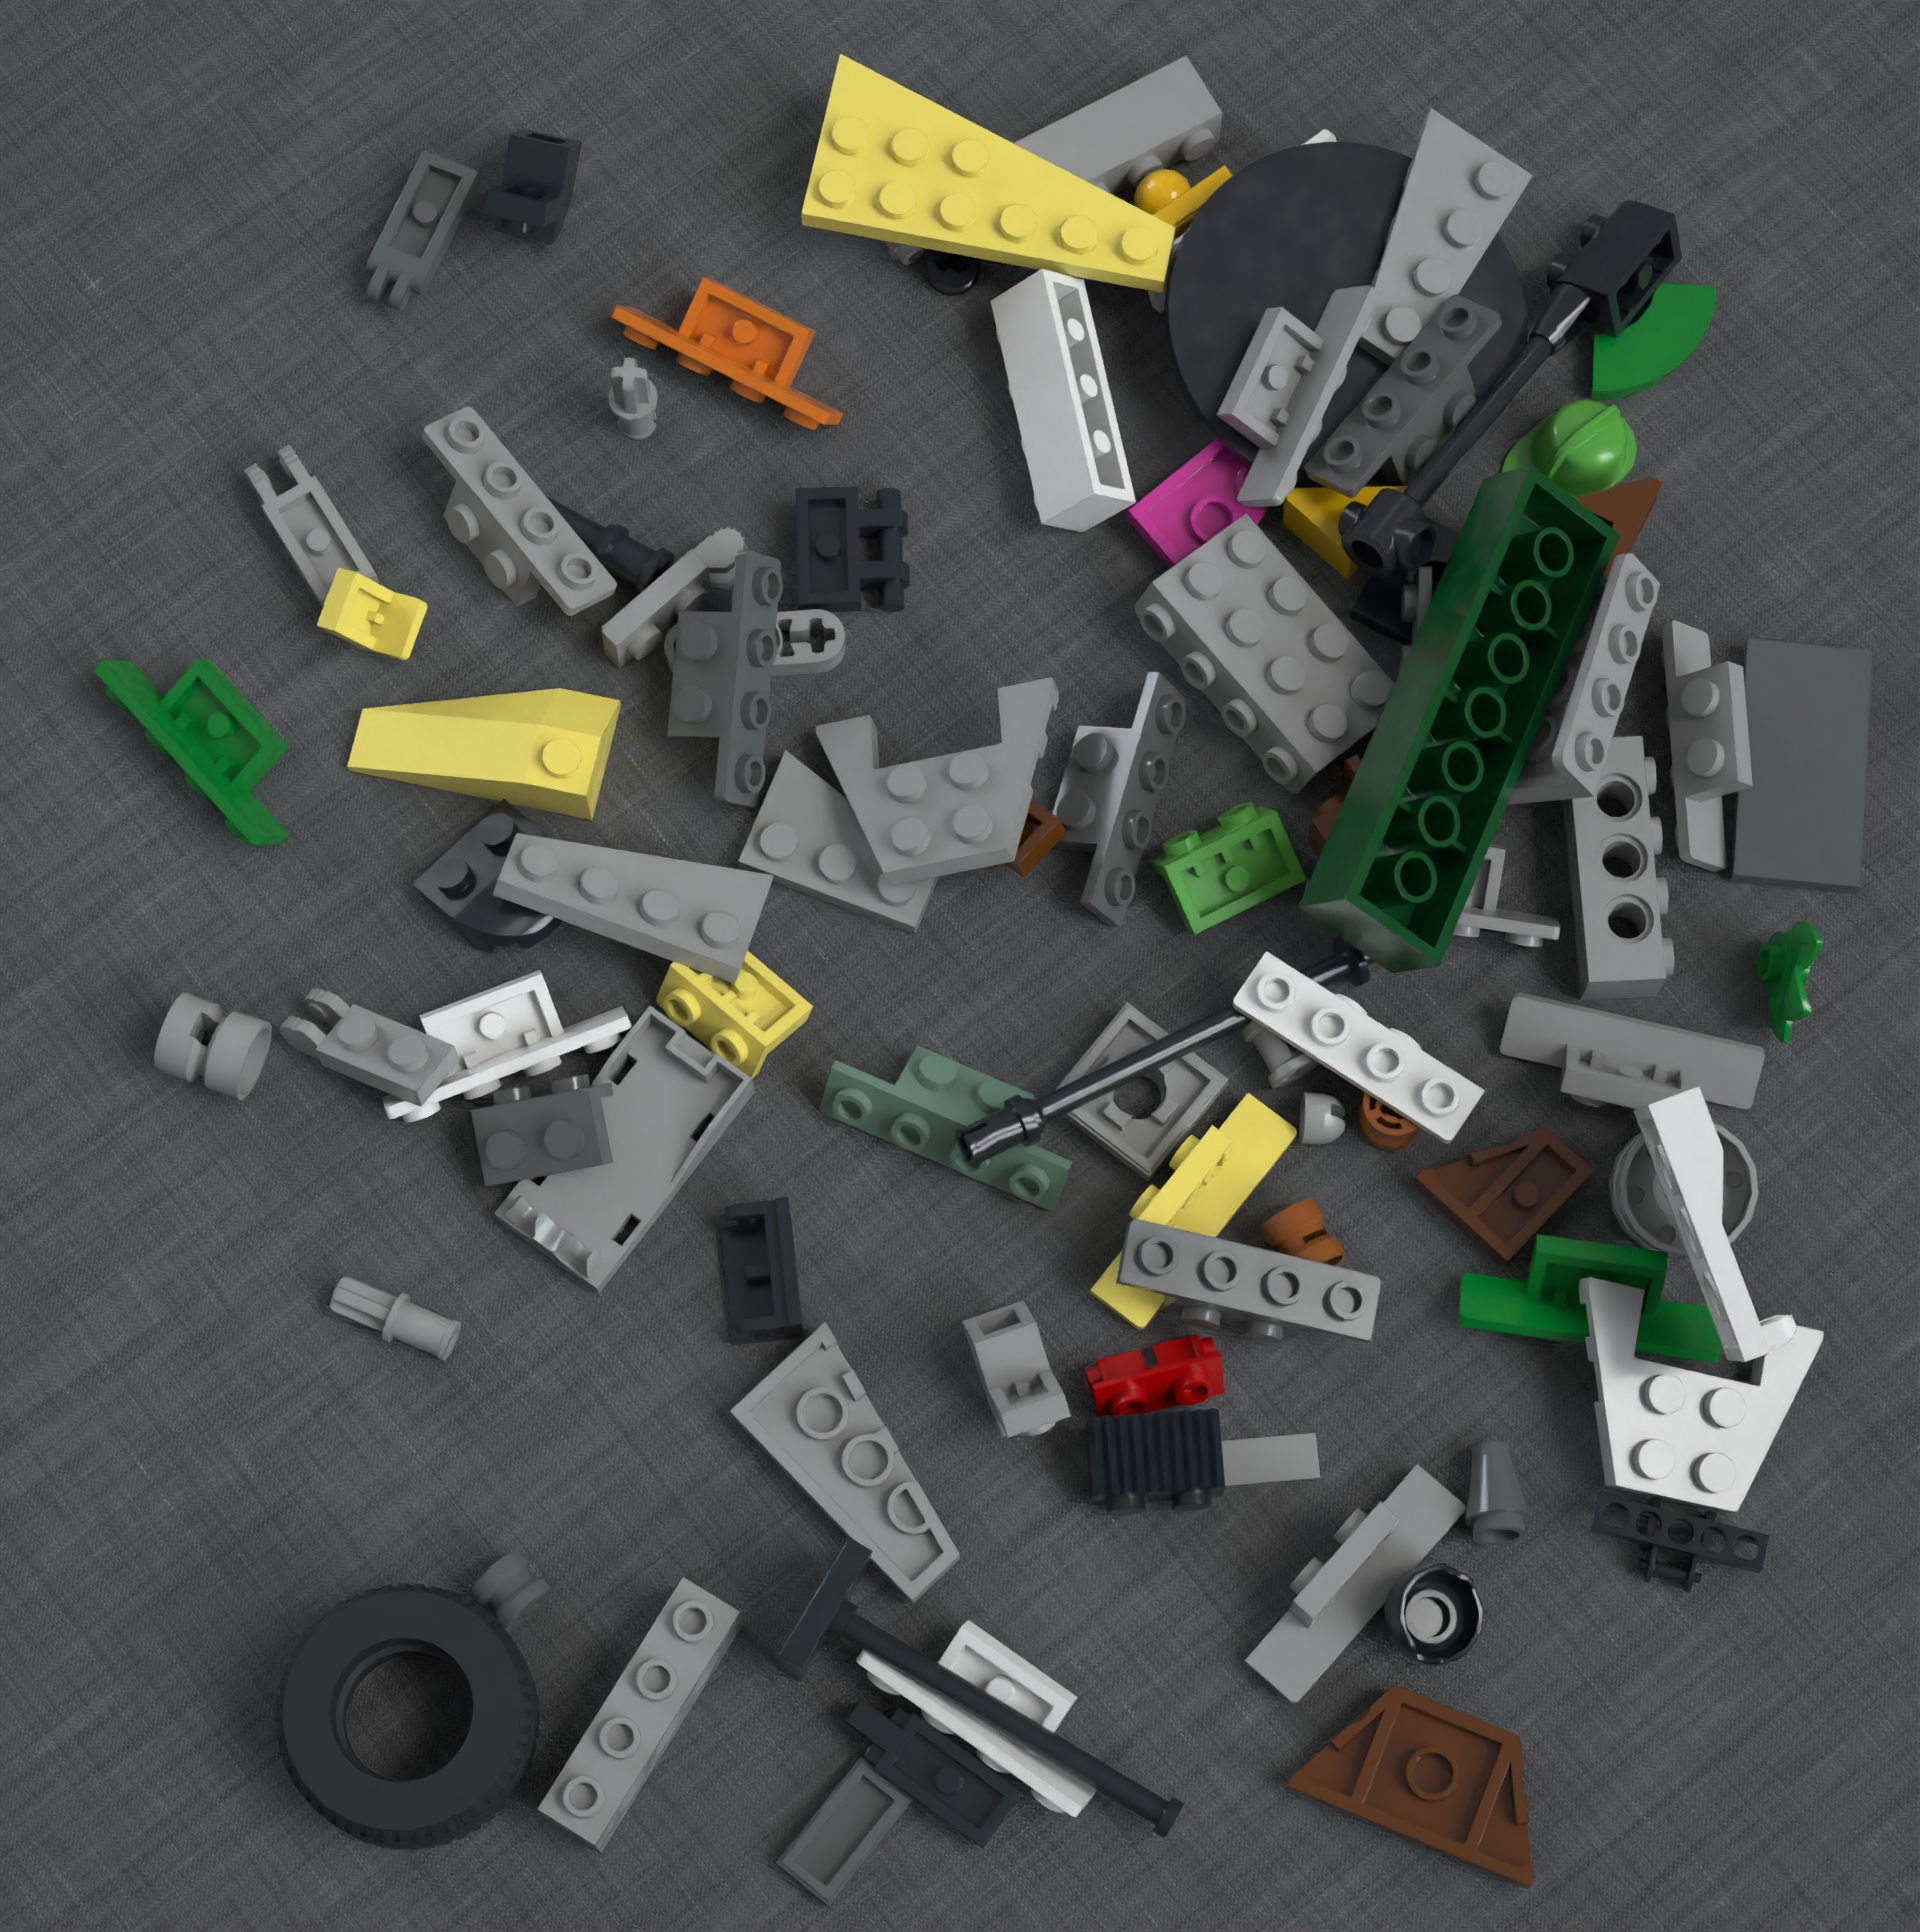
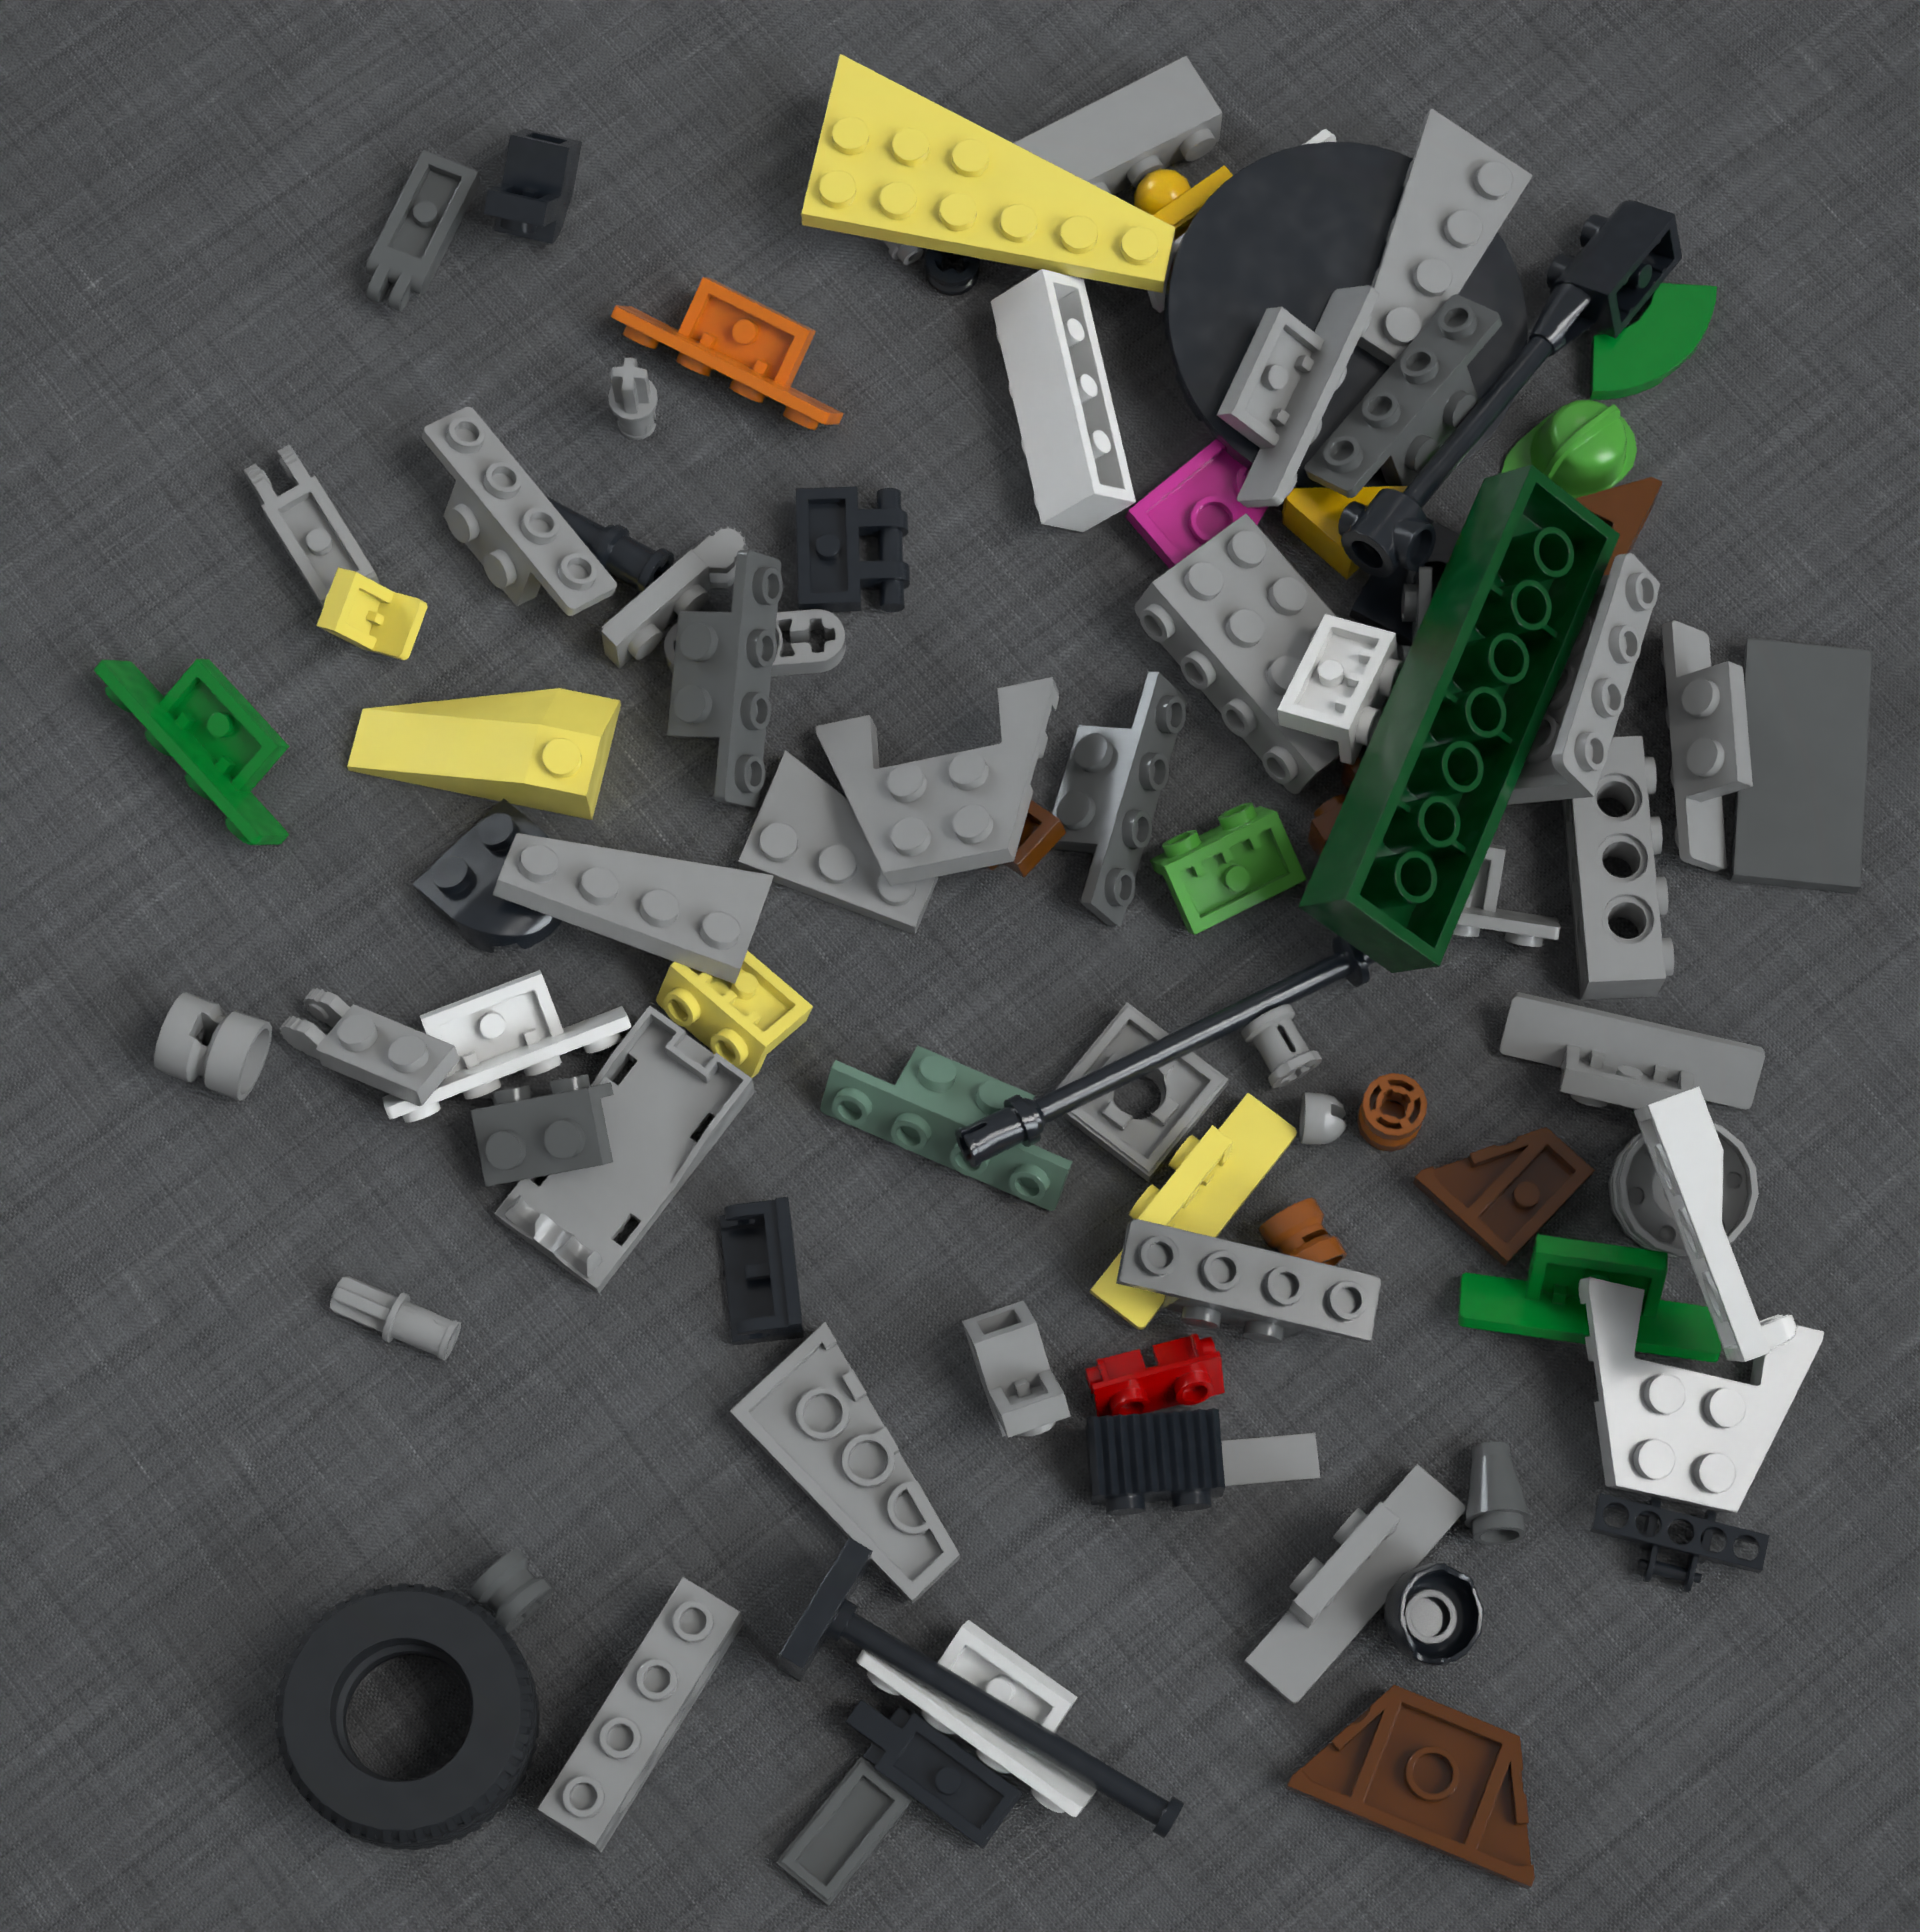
(1342, 684): none -> white bracket
(1358, 1047): white bracket -> none
(1785, 970): green plate -> none

